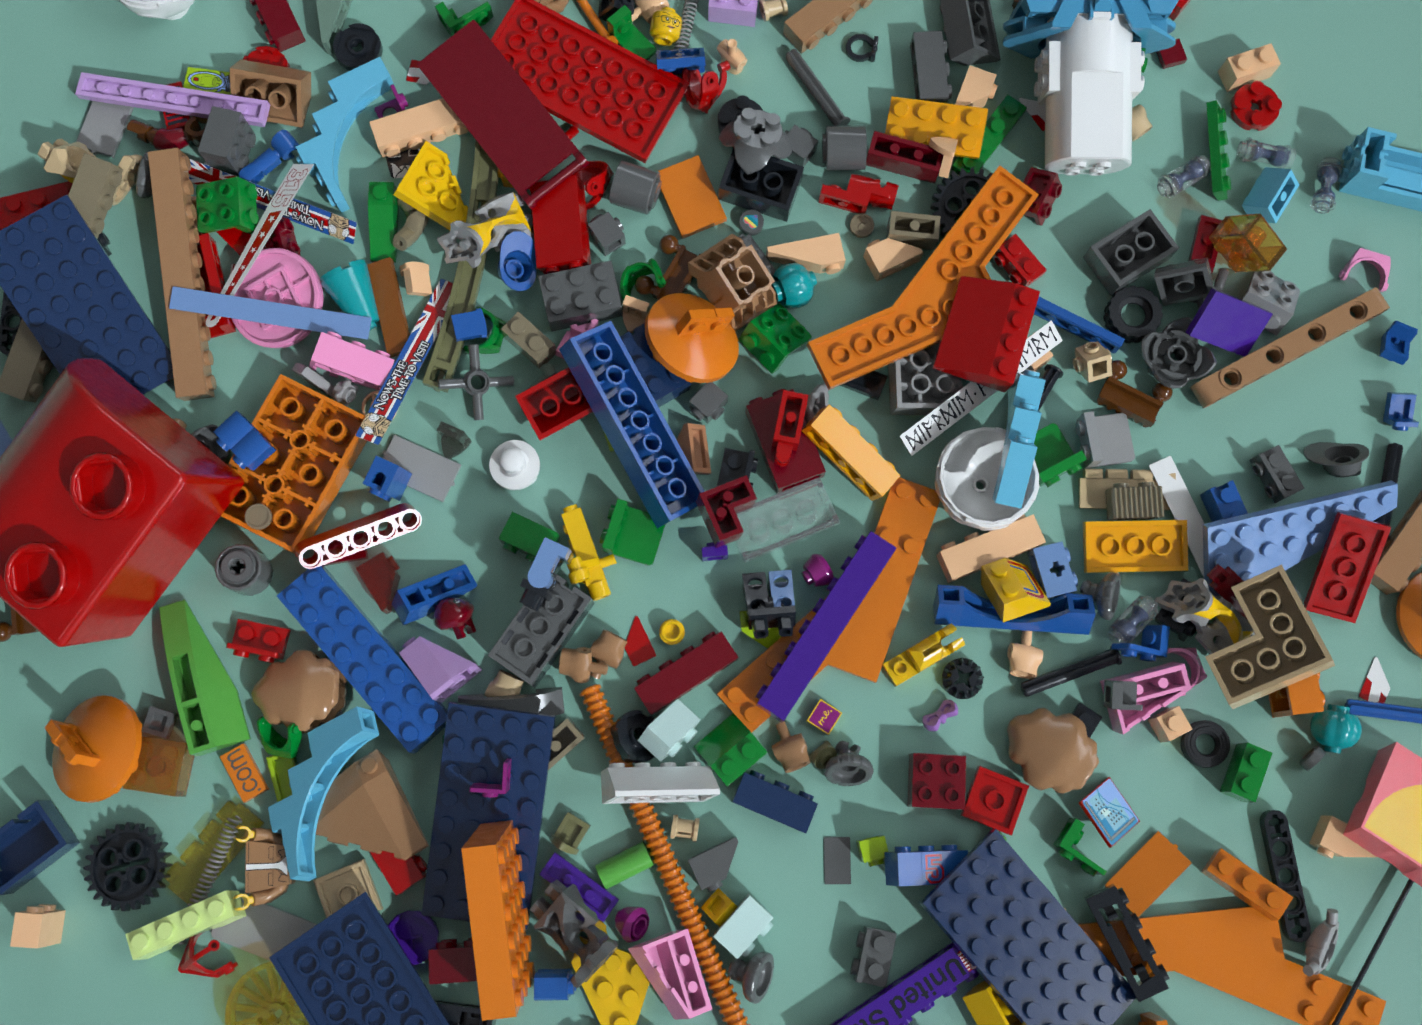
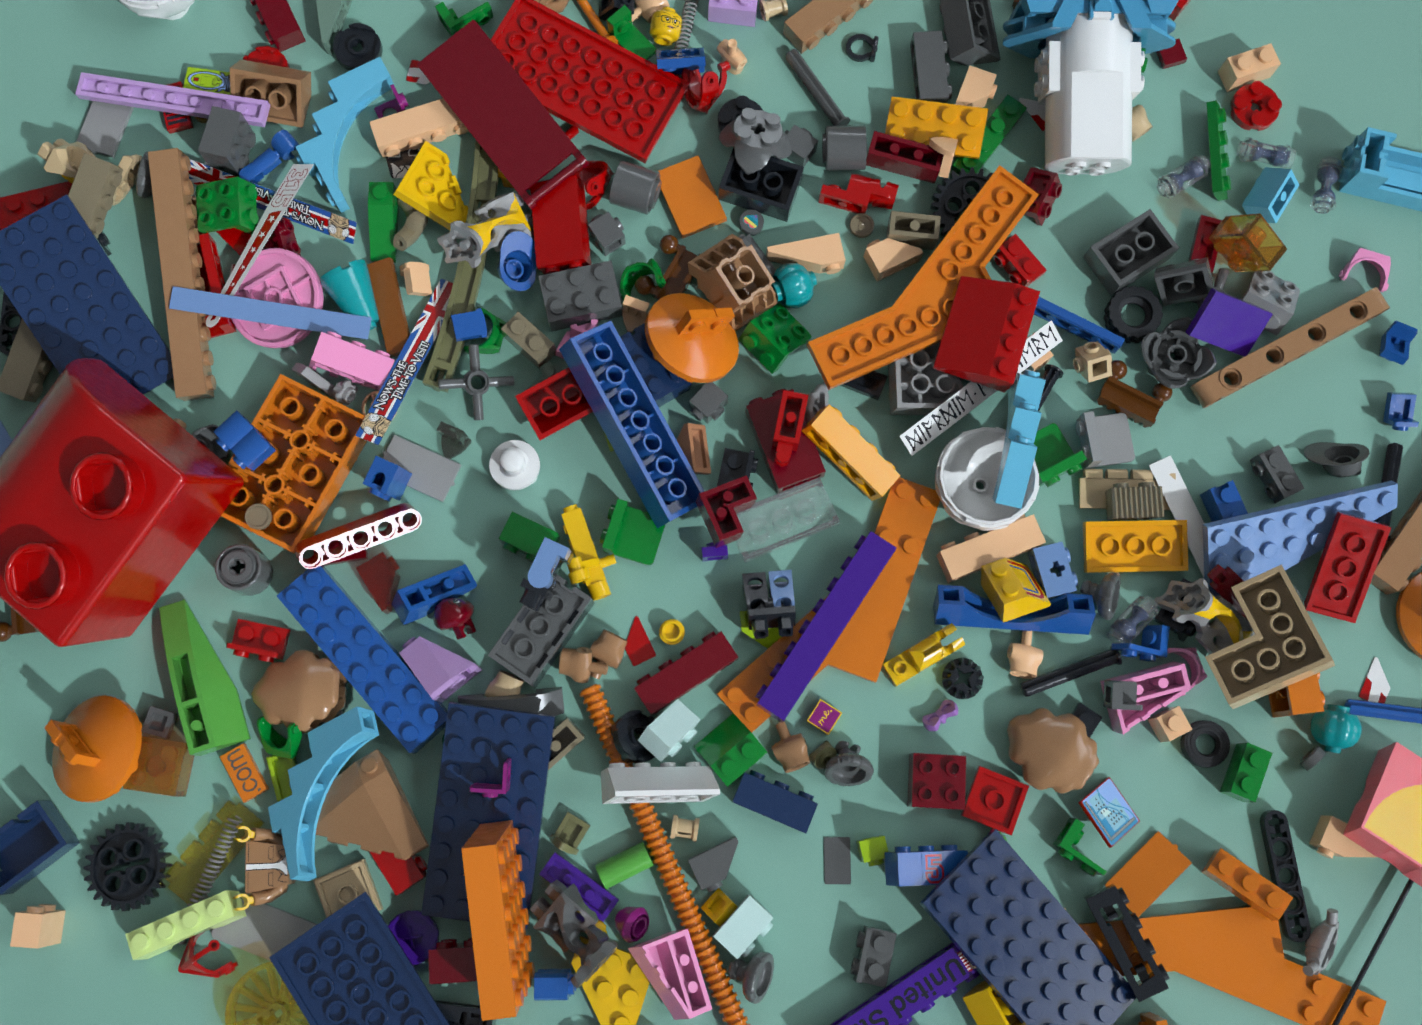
(168, 138): piece -> none
(817, 571): magenta cone -> none

